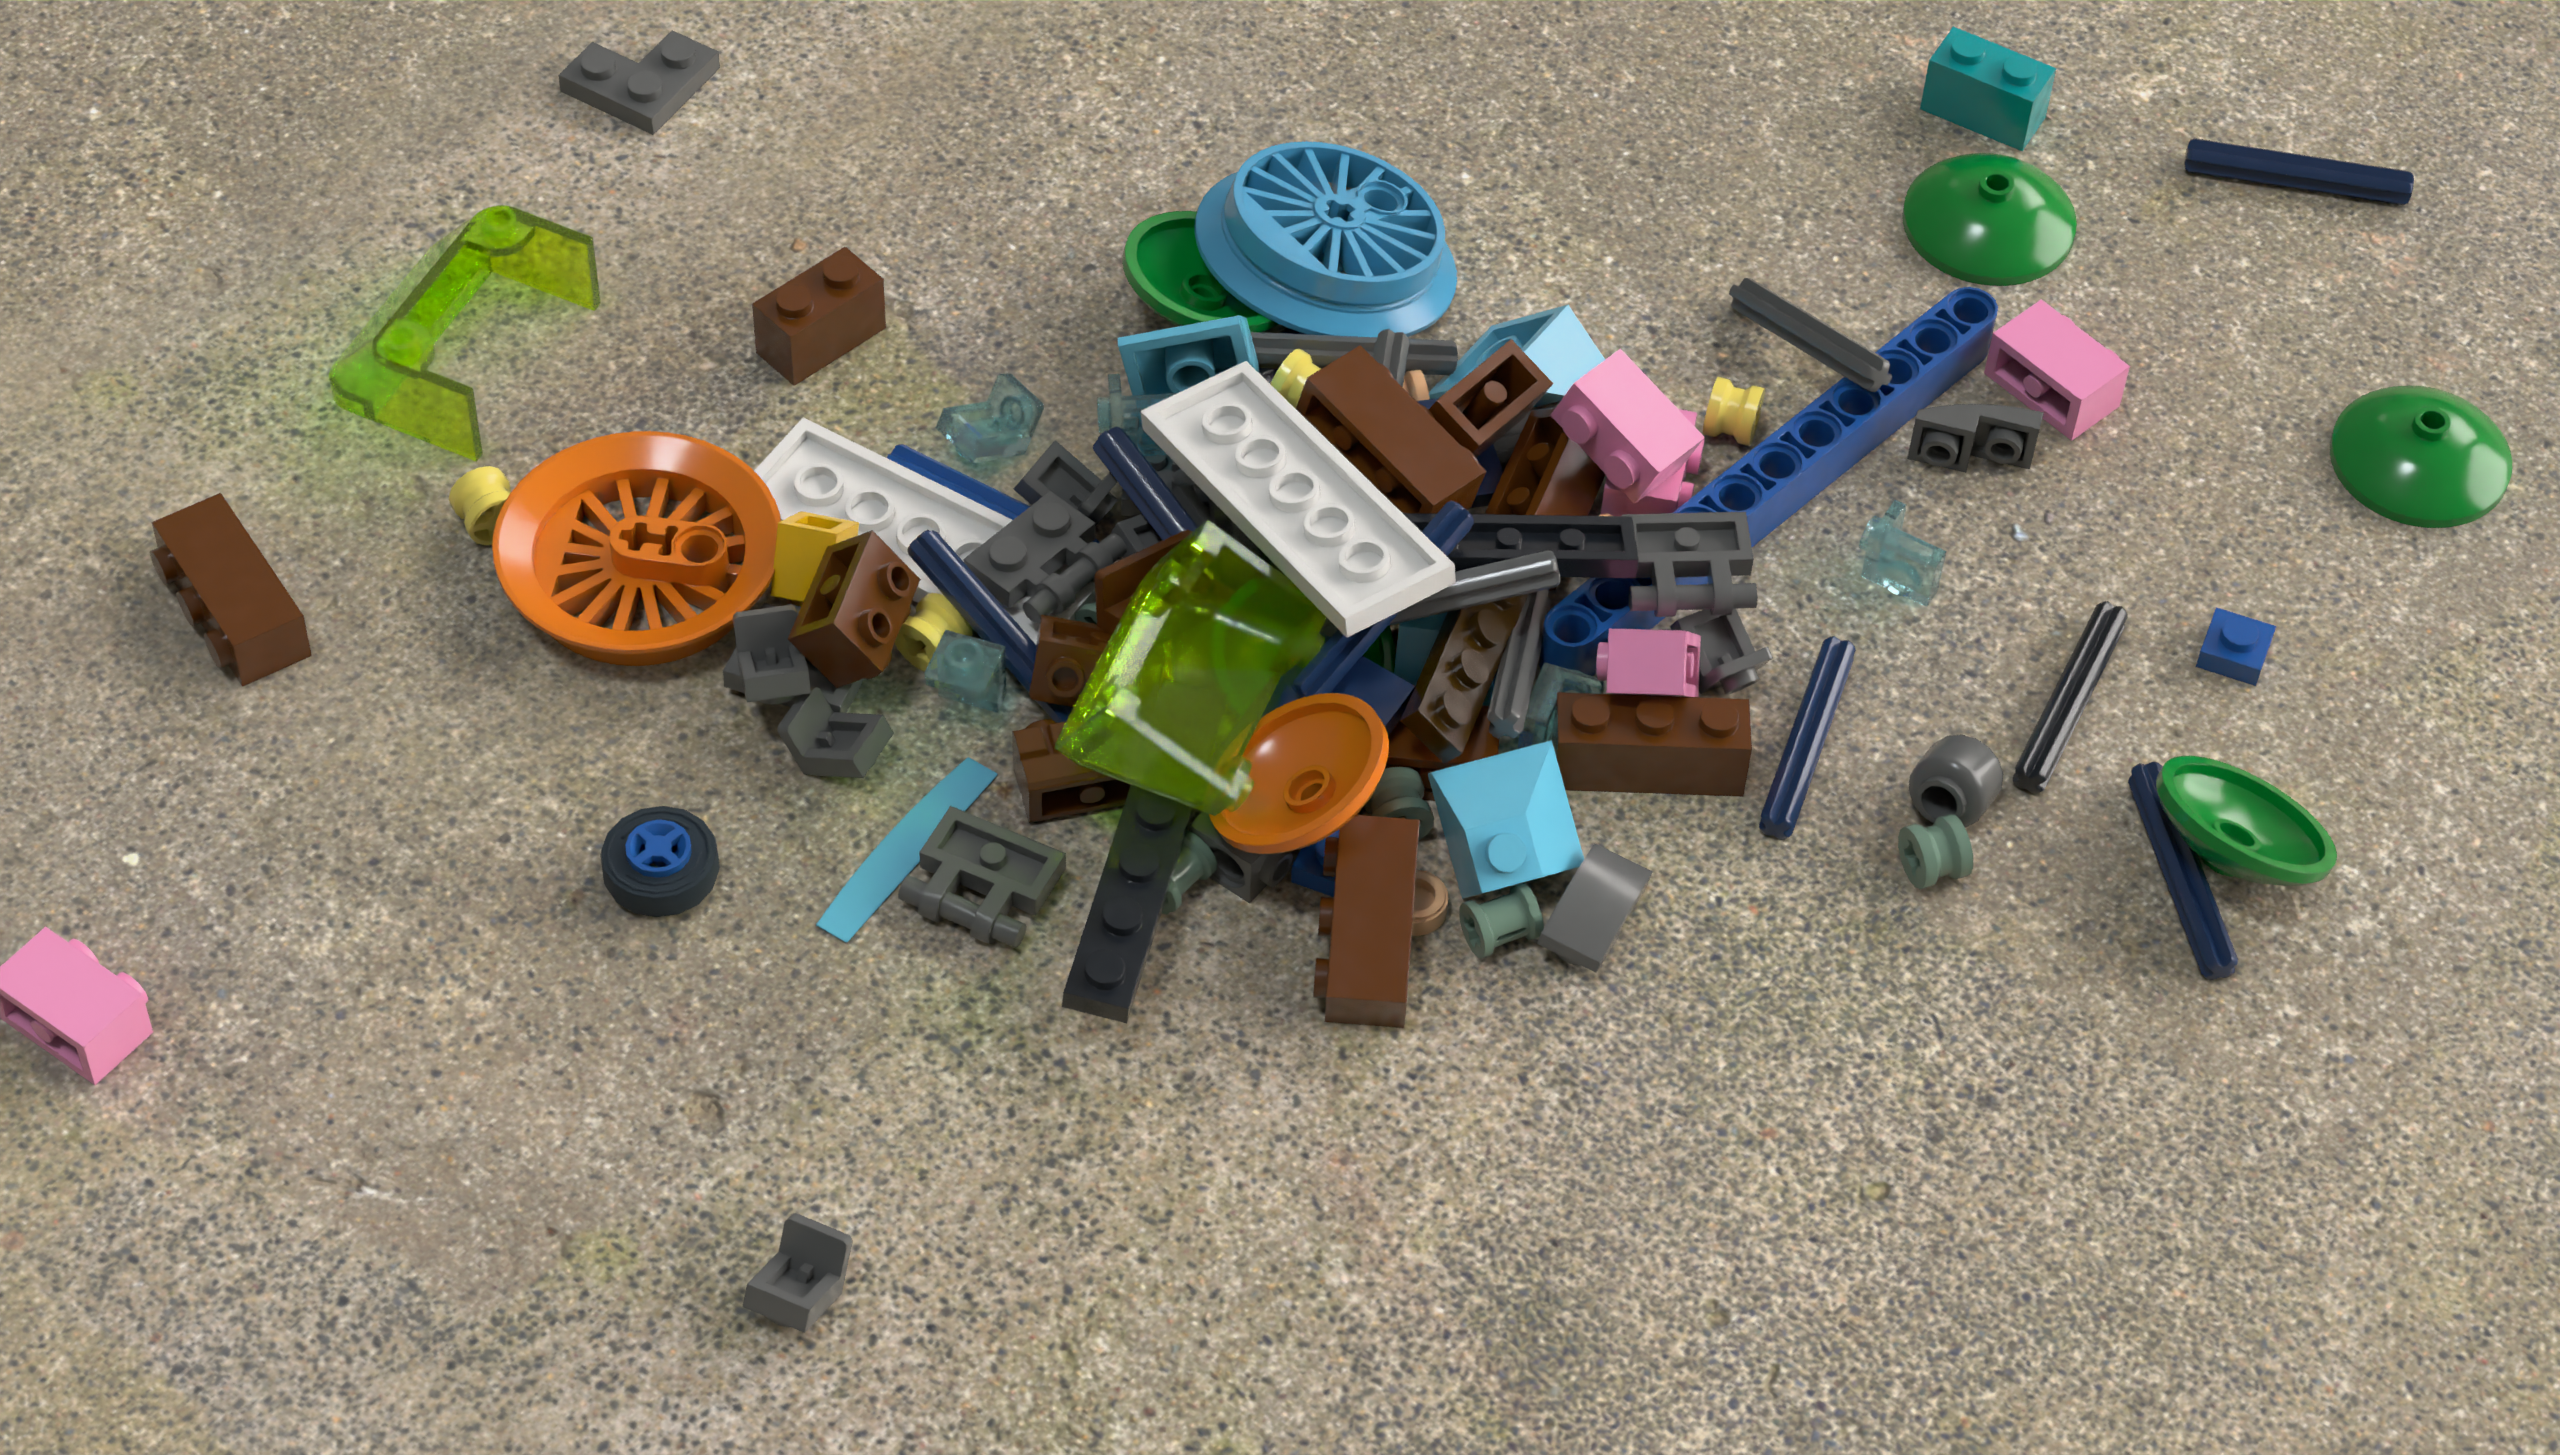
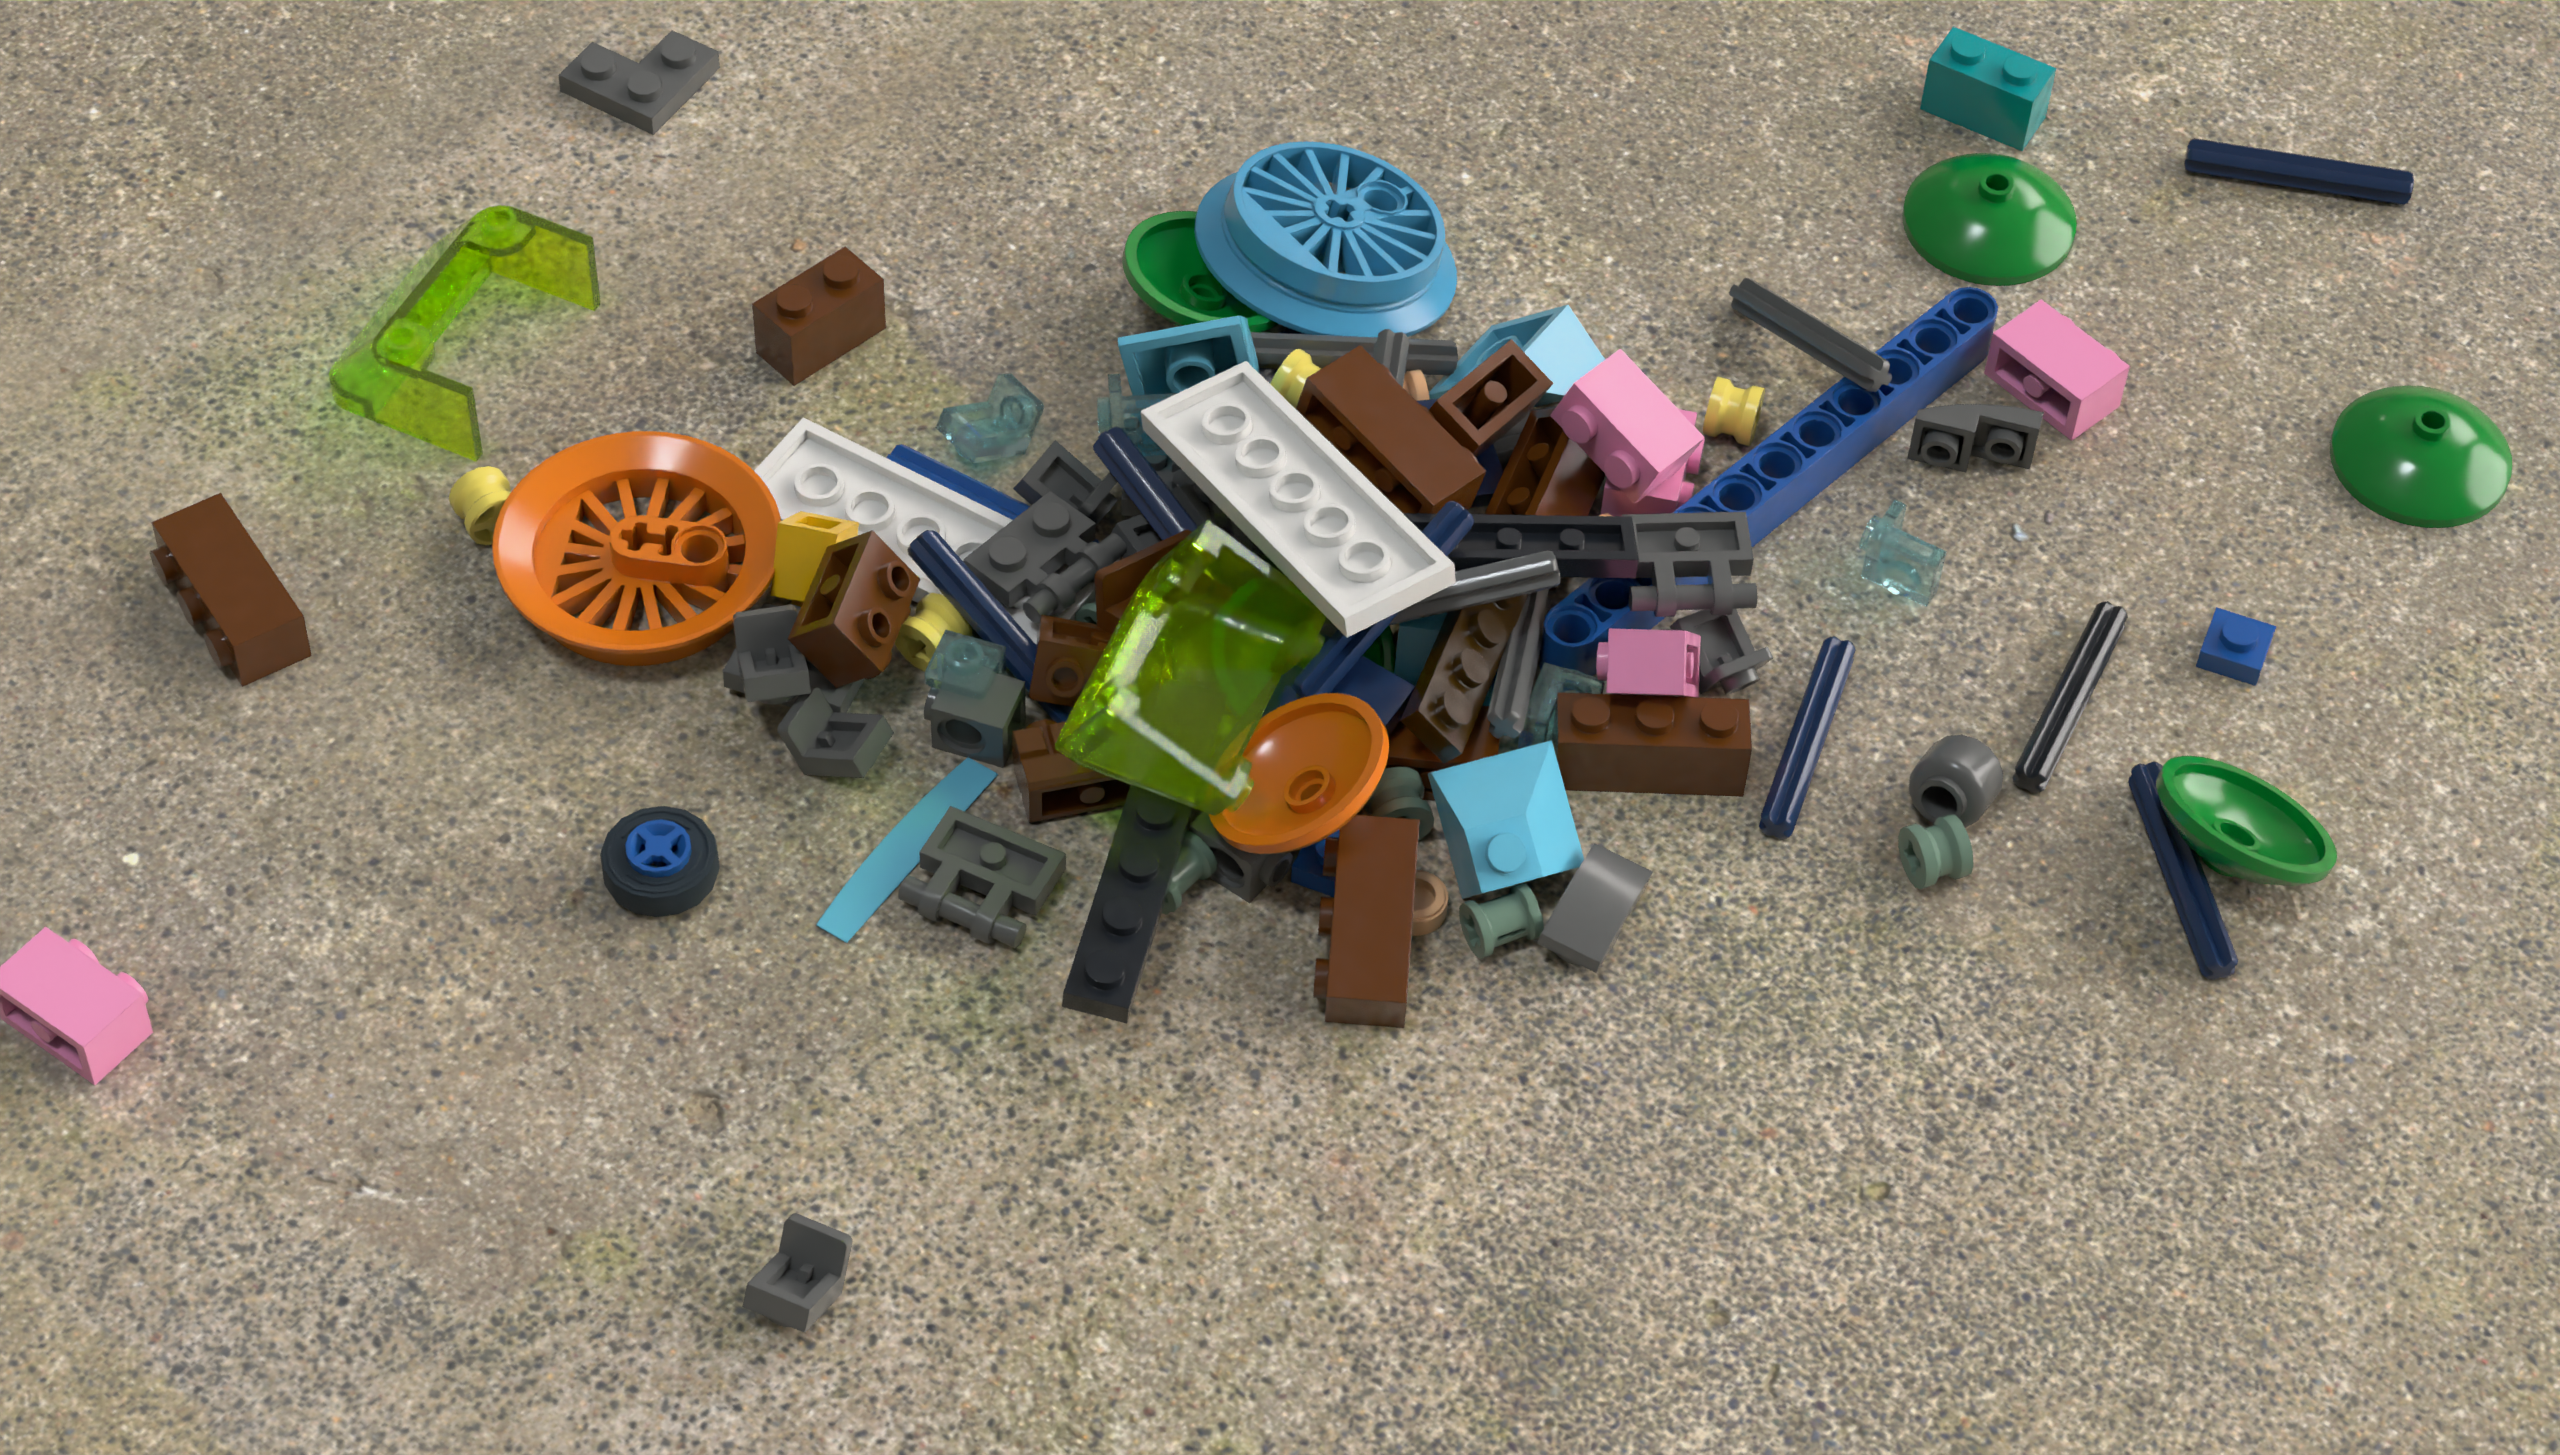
(975, 726): none -> dark grey brick

